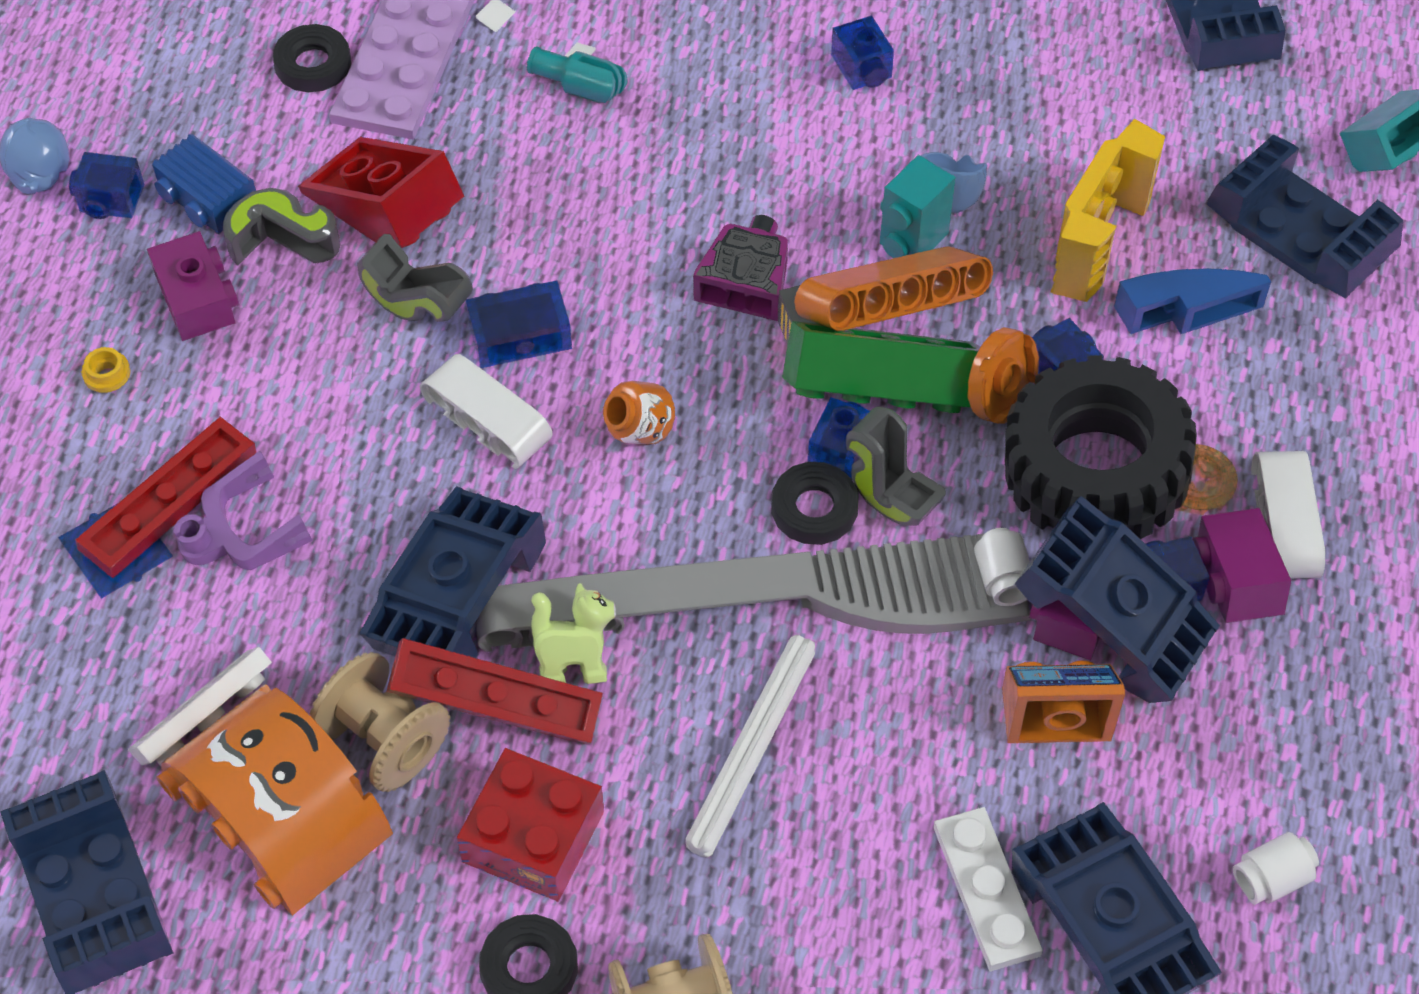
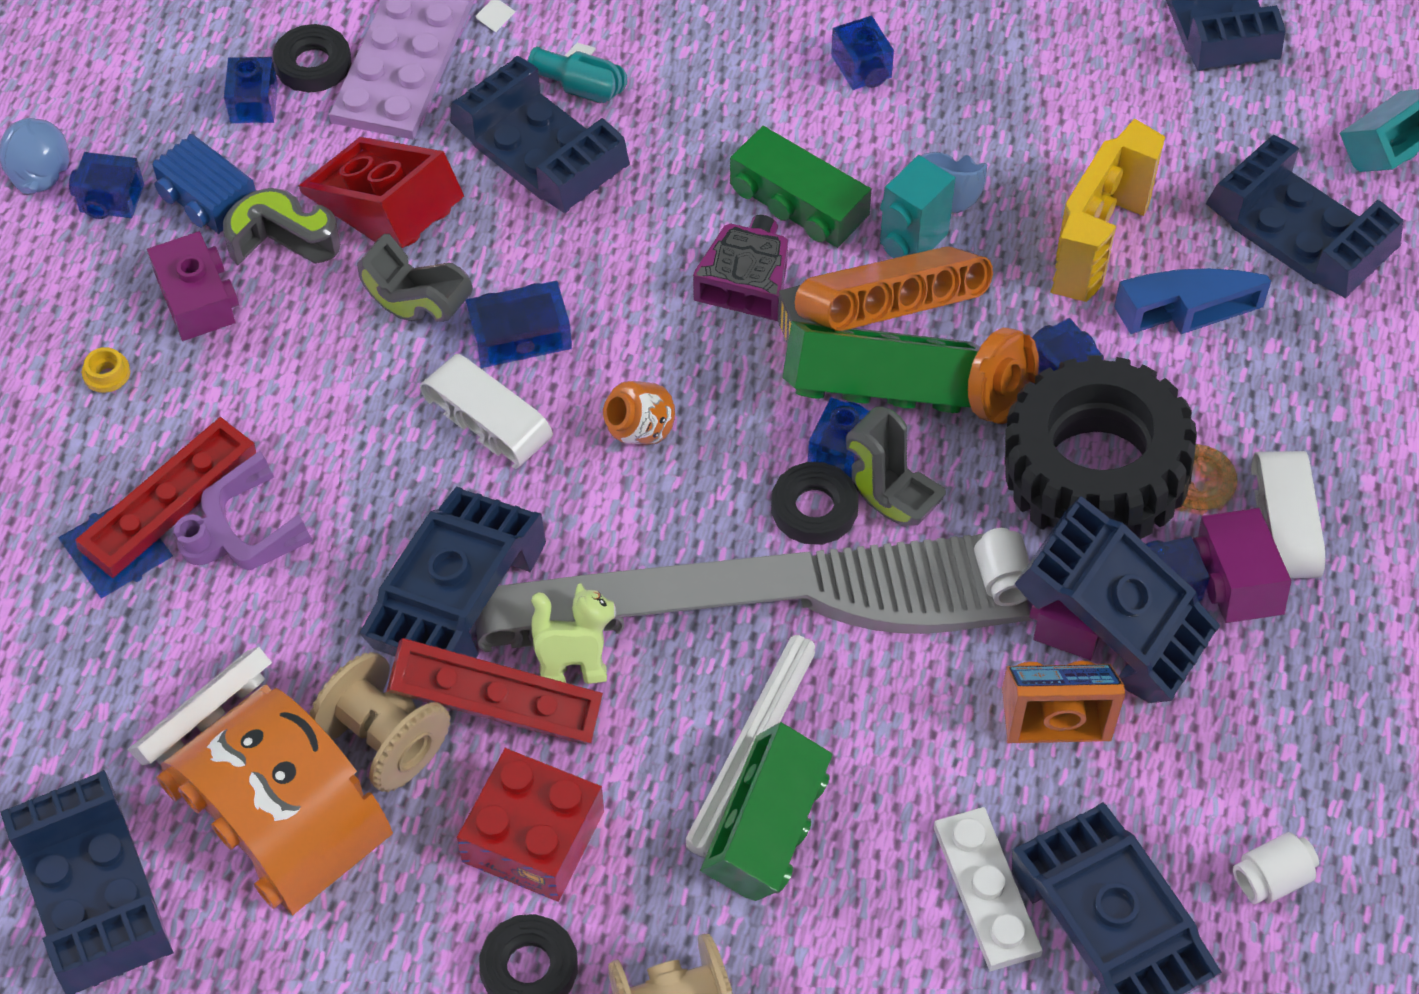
(251, 90): none -> clear blue brick
(536, 138): none -> dark blue plate
(768, 813): none -> green brick
(799, 187): none -> green brick

